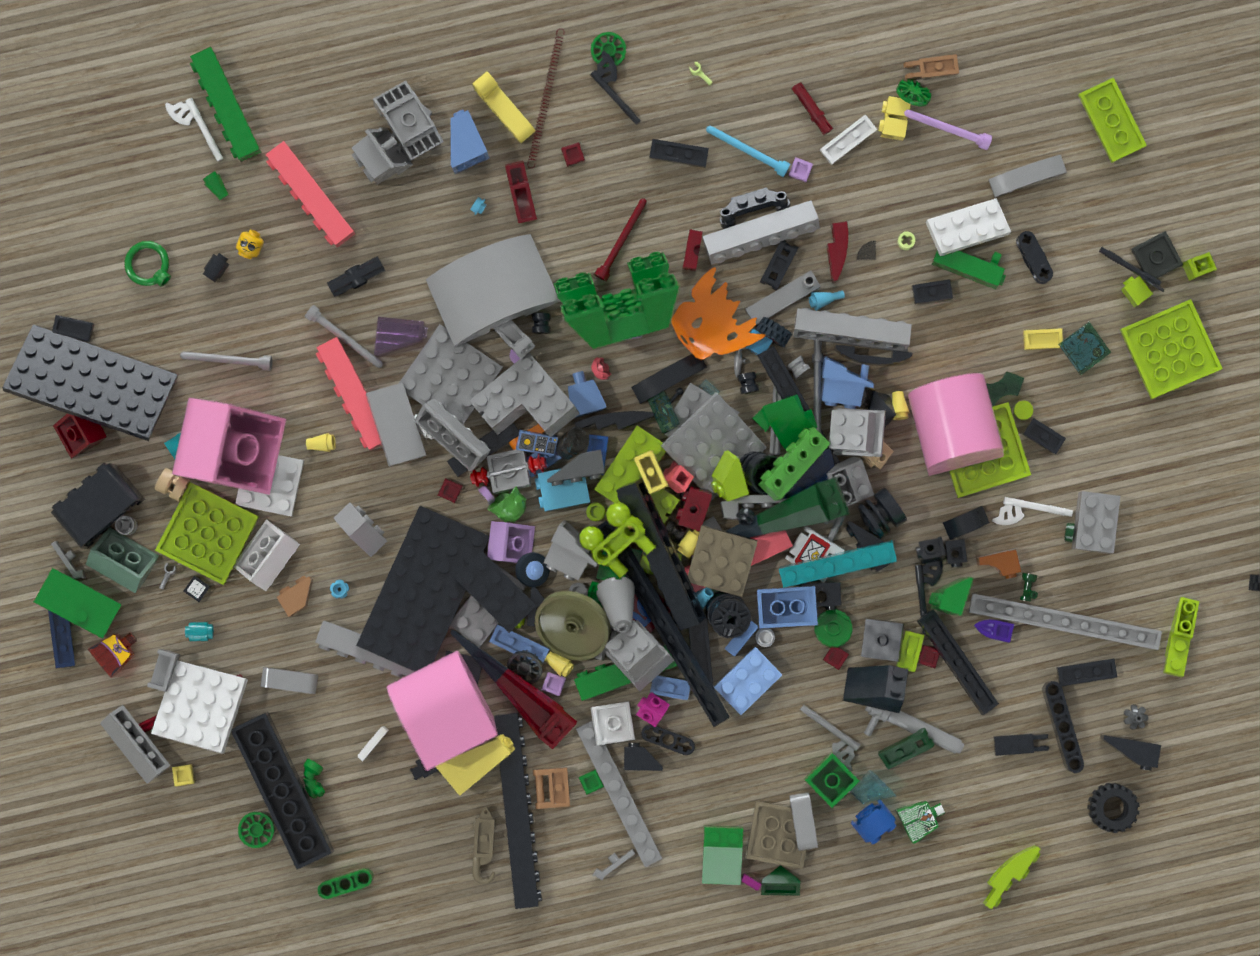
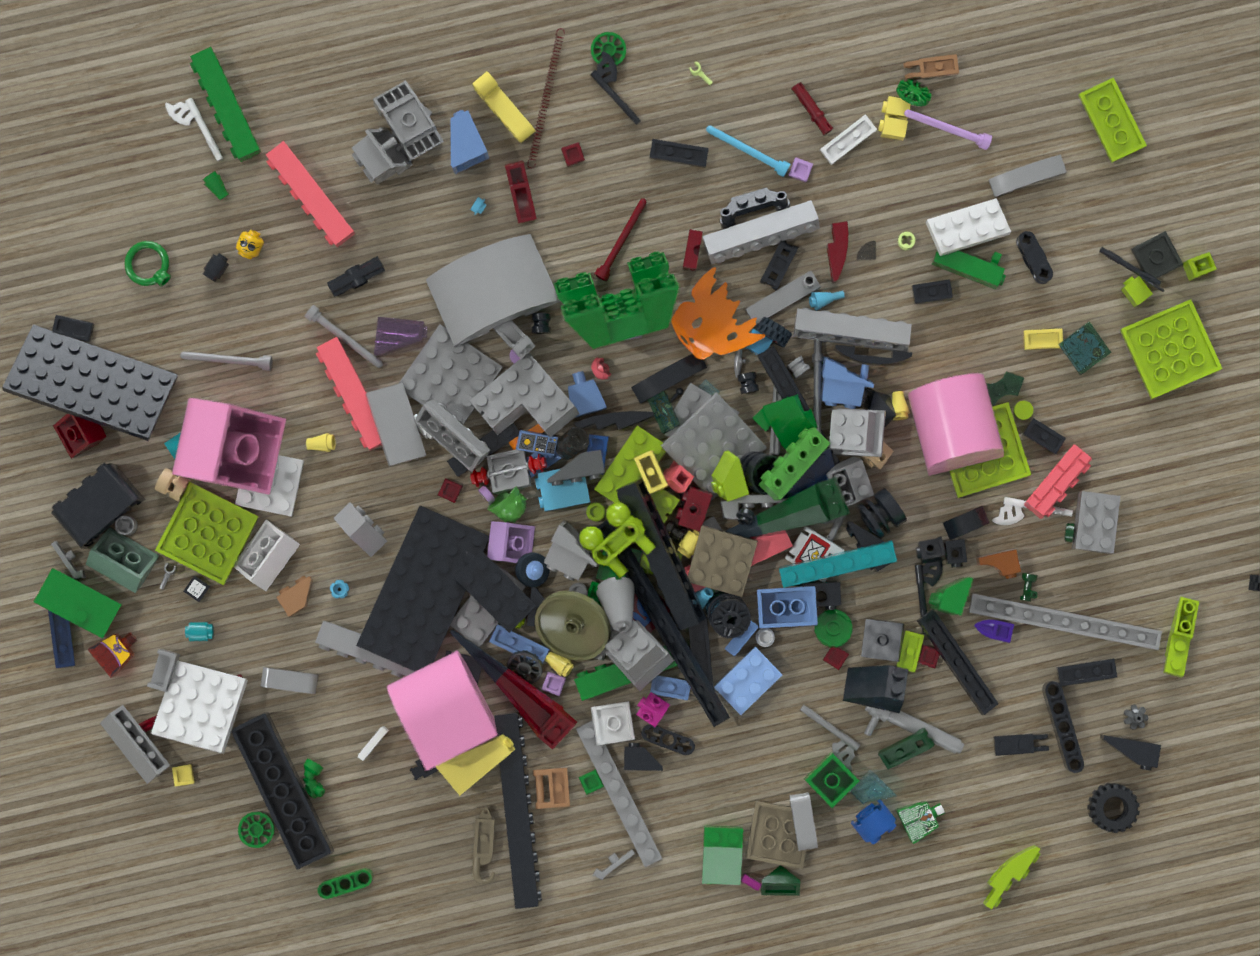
(1057, 481): none -> coral brick

